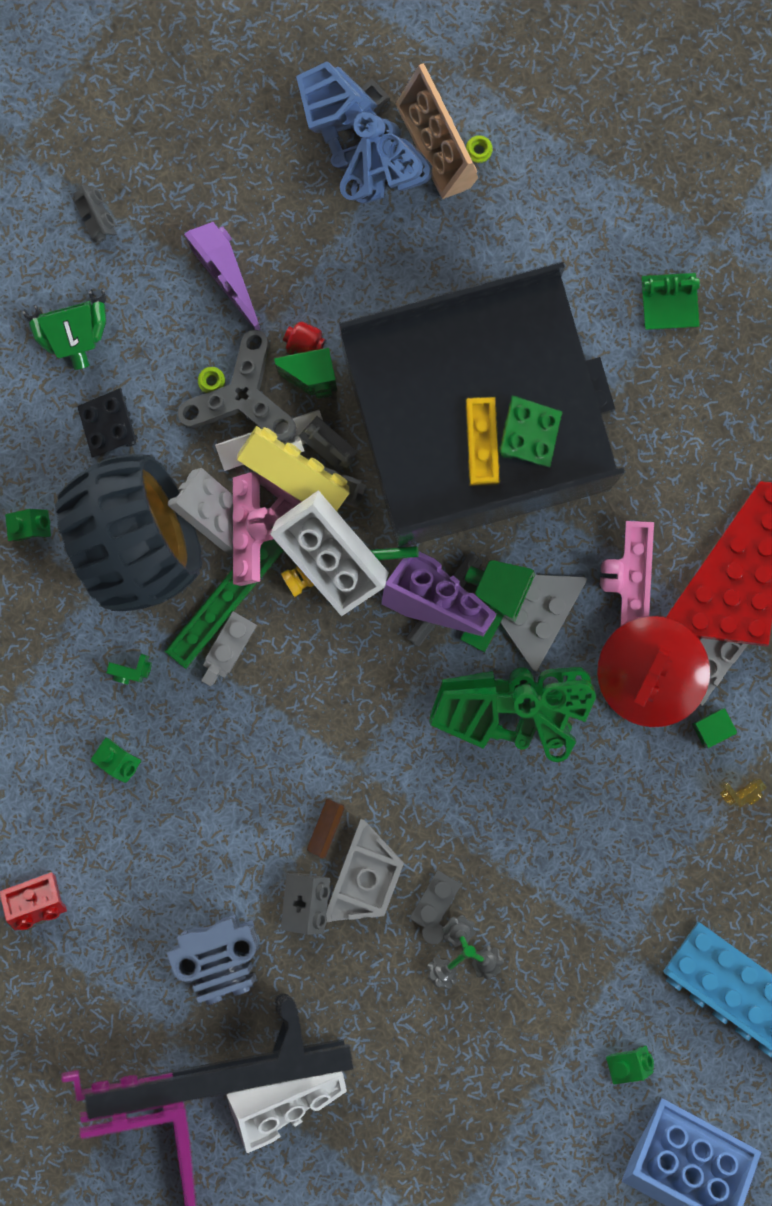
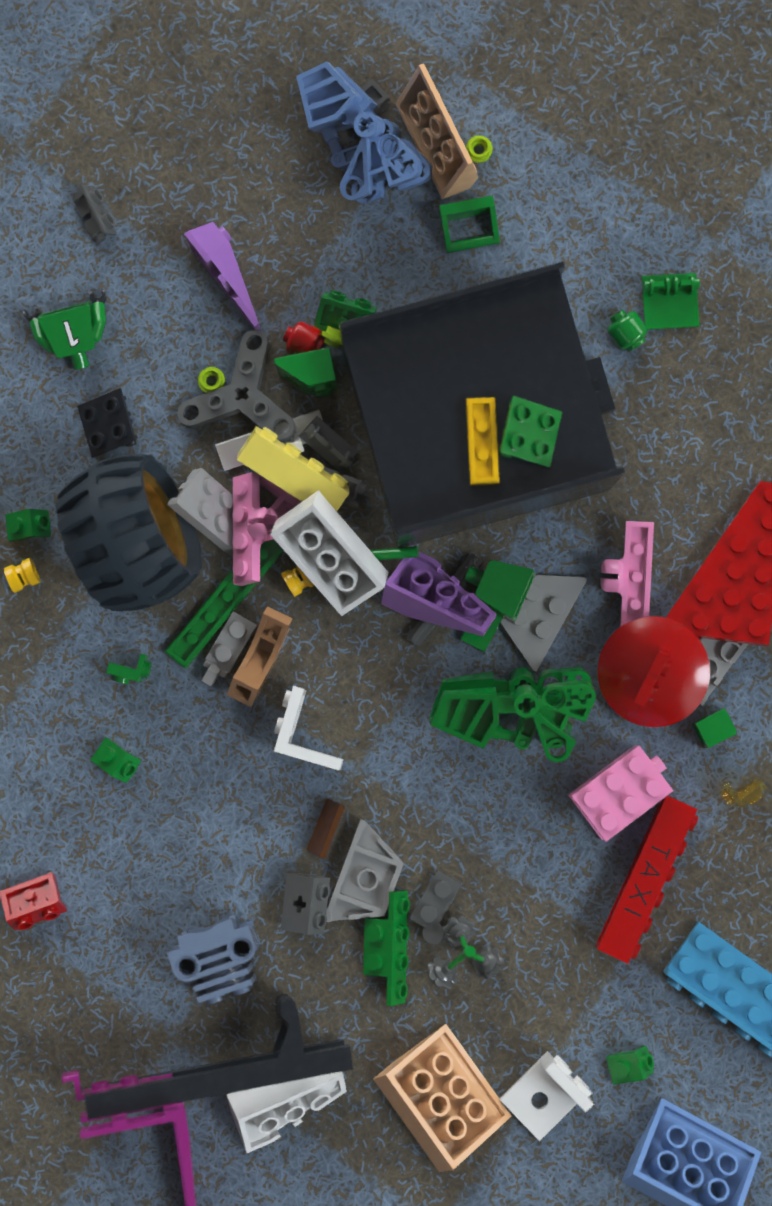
(22, 575): none -> yellow wheel
(260, 657): none -> medium nougat arch
(285, 729): none -> white bracket
(332, 336): none -> lime plate
(336, 309): none -> green bracket
(387, 947): none -> green bracket
(442, 1099): none -> light nougat slope
(468, 209): none -> green tile
(562, 1091): none -> white bracket
(621, 792): none -> bright pink torso
(627, 330): none -> green head
(646, 879): none -> red brick

